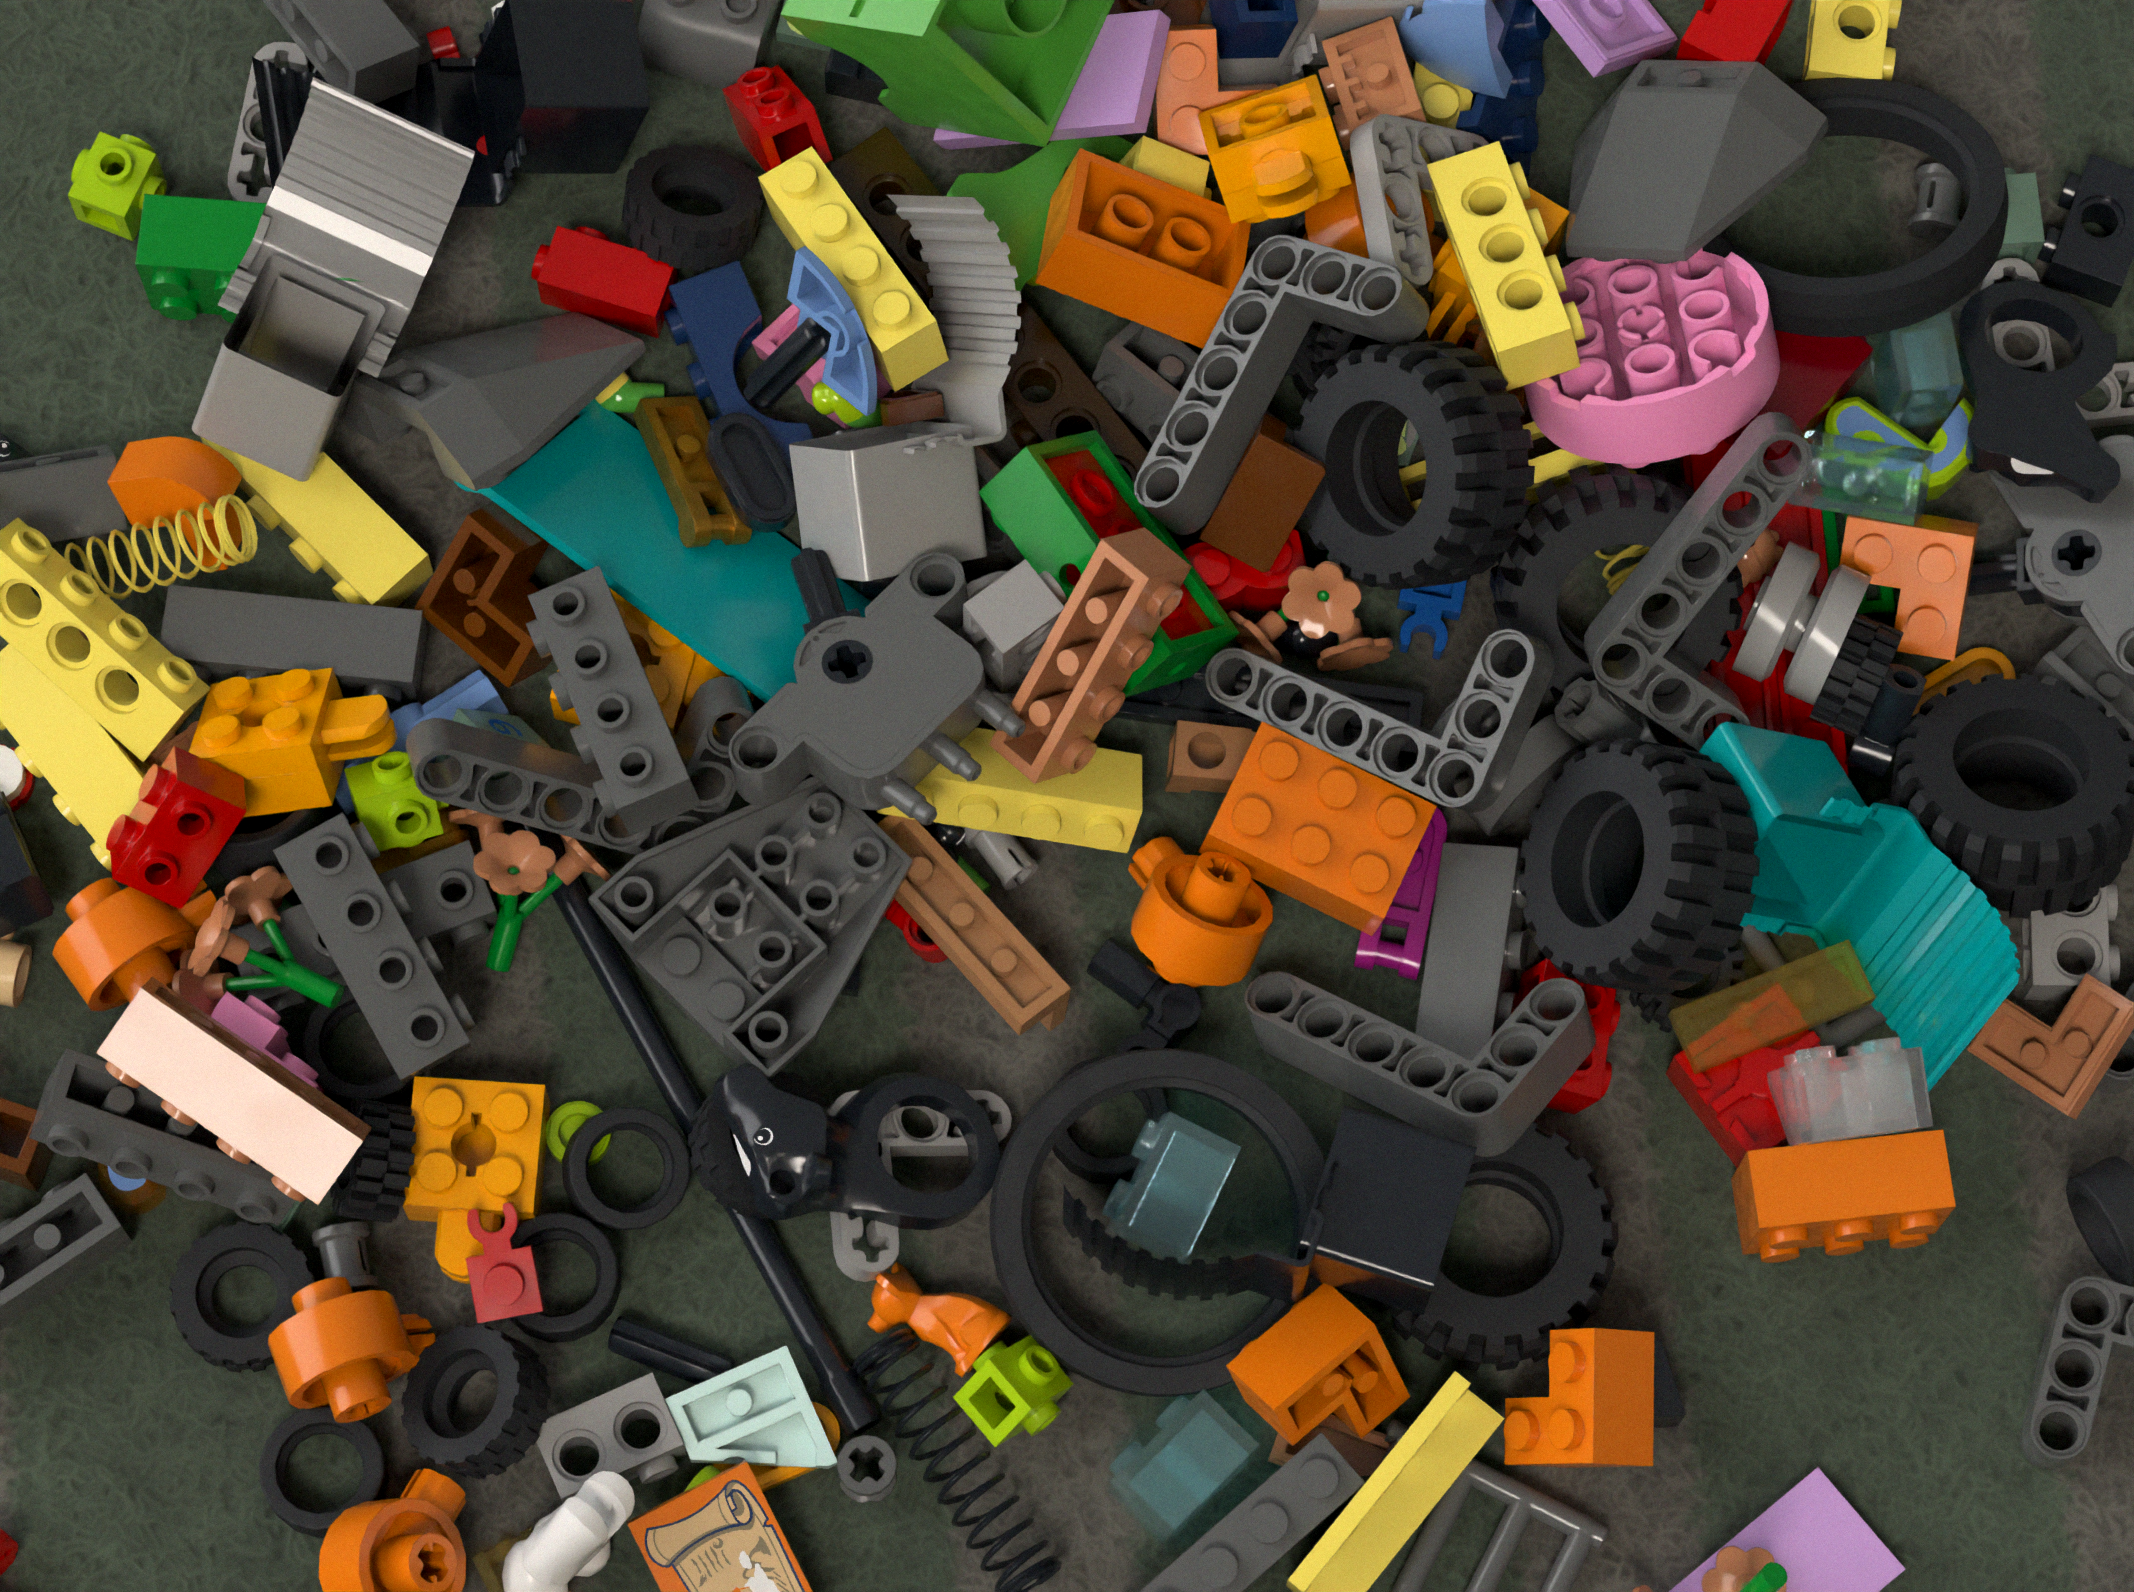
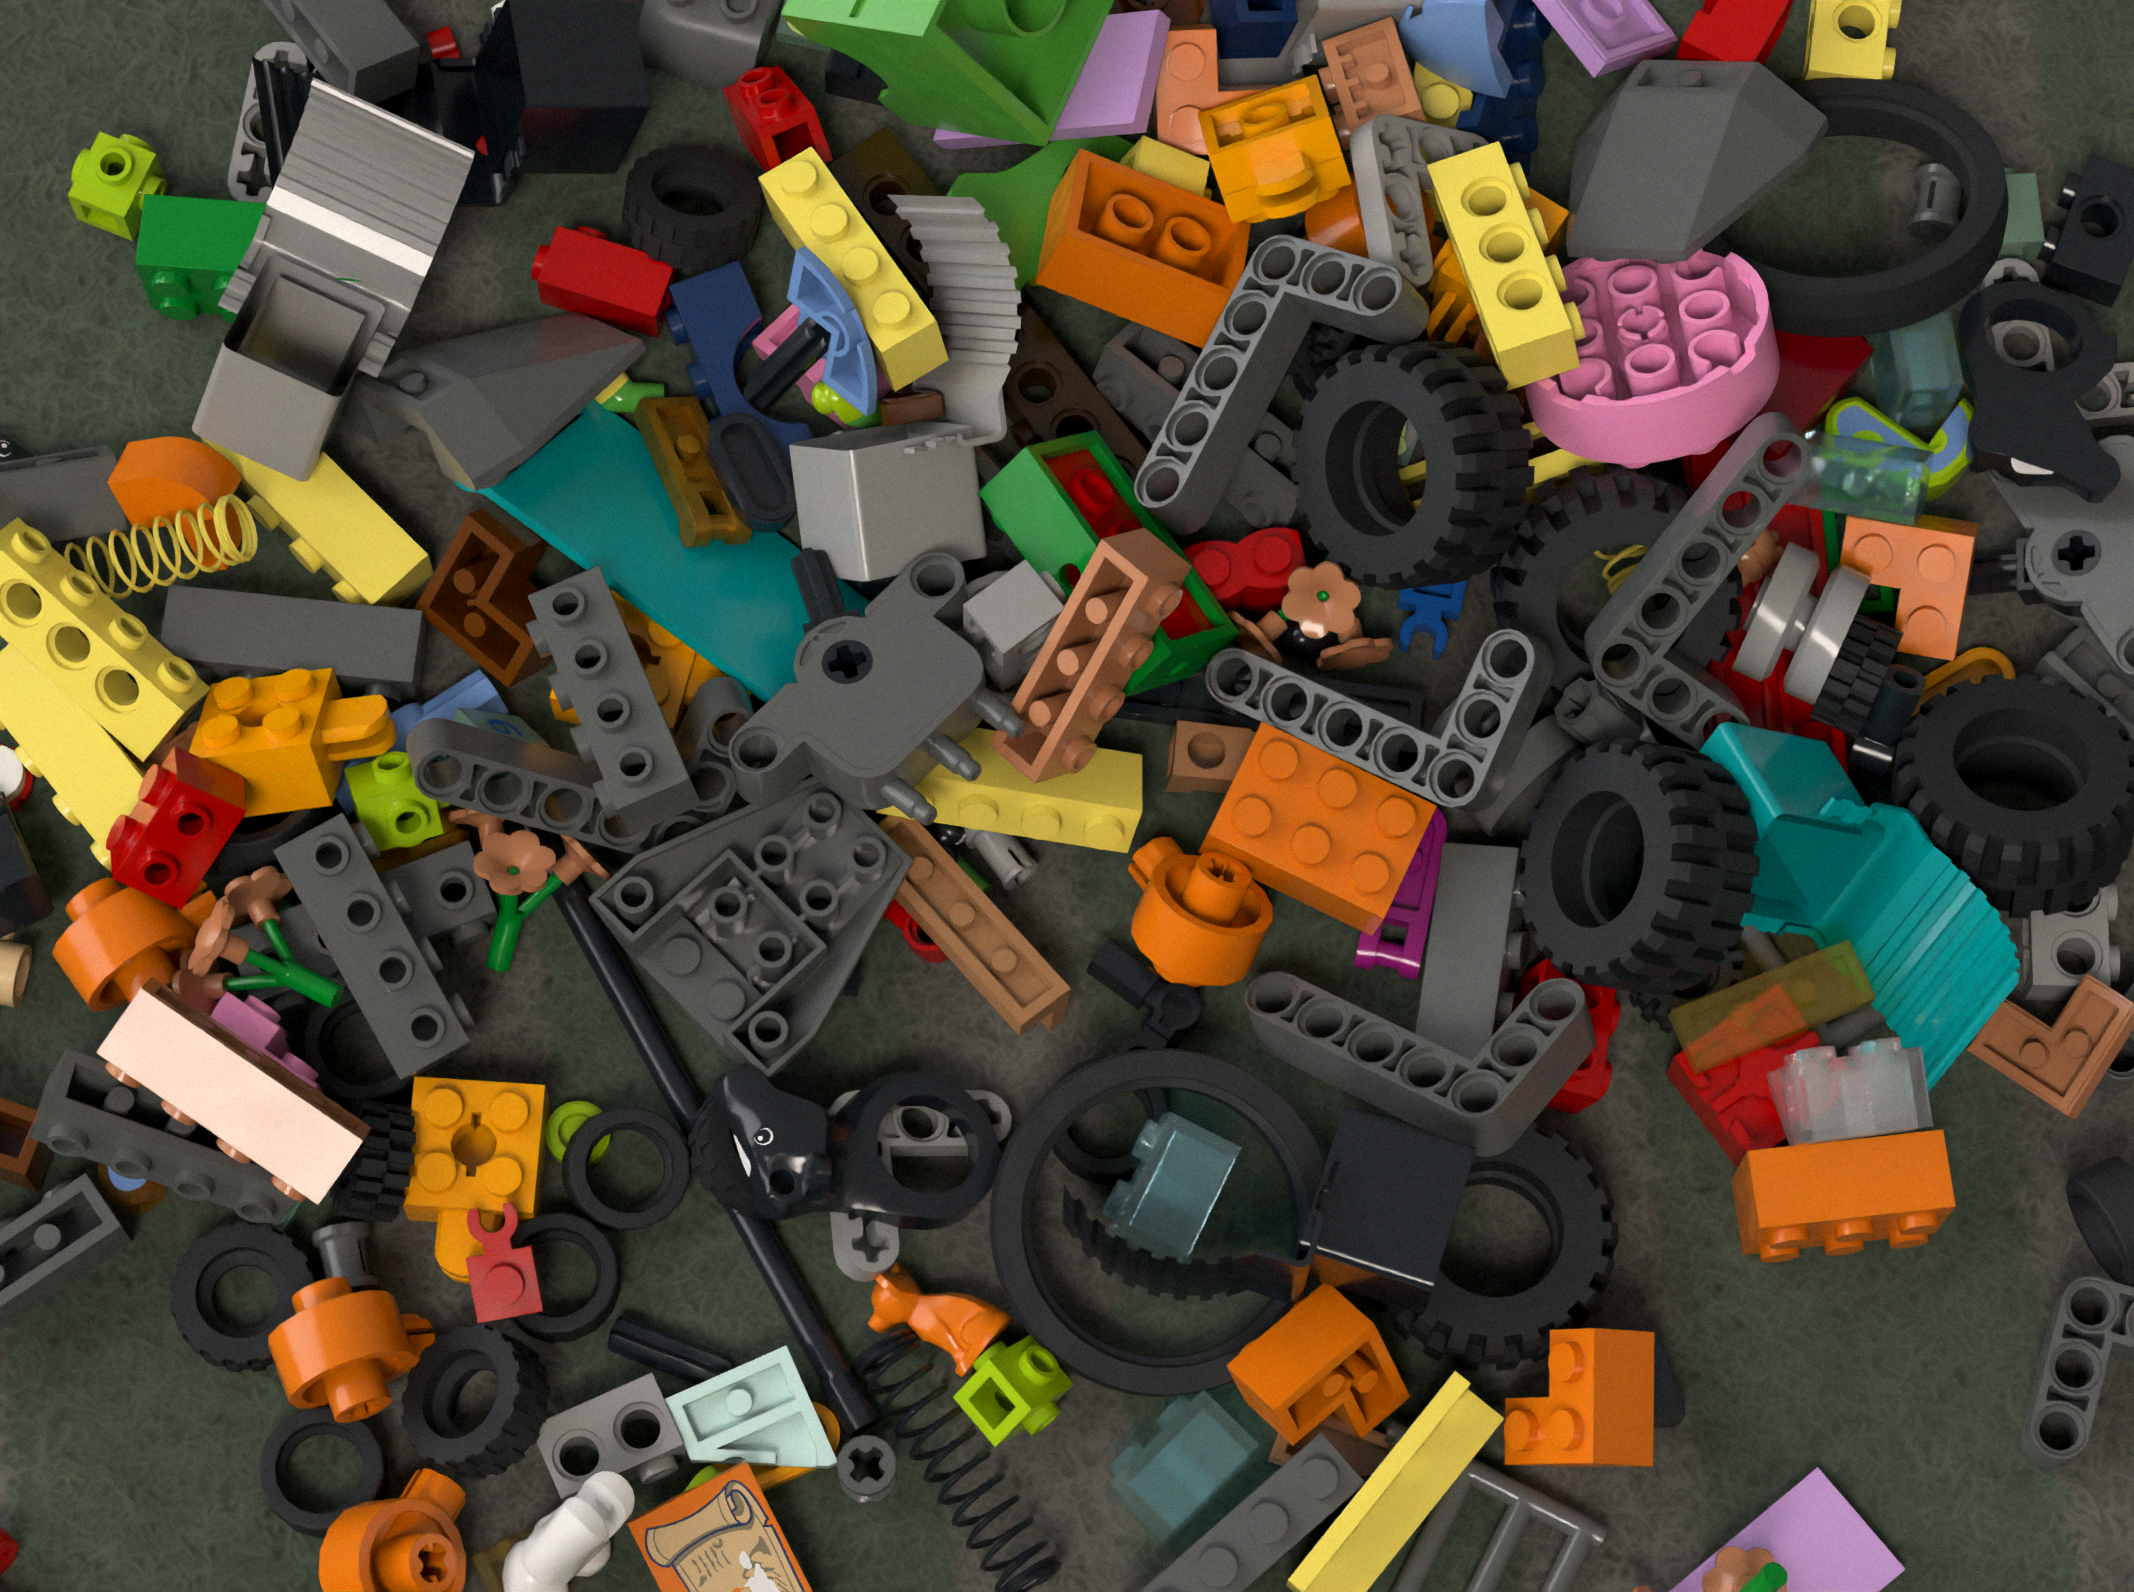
(1263, 497): reddish brown panel -> none

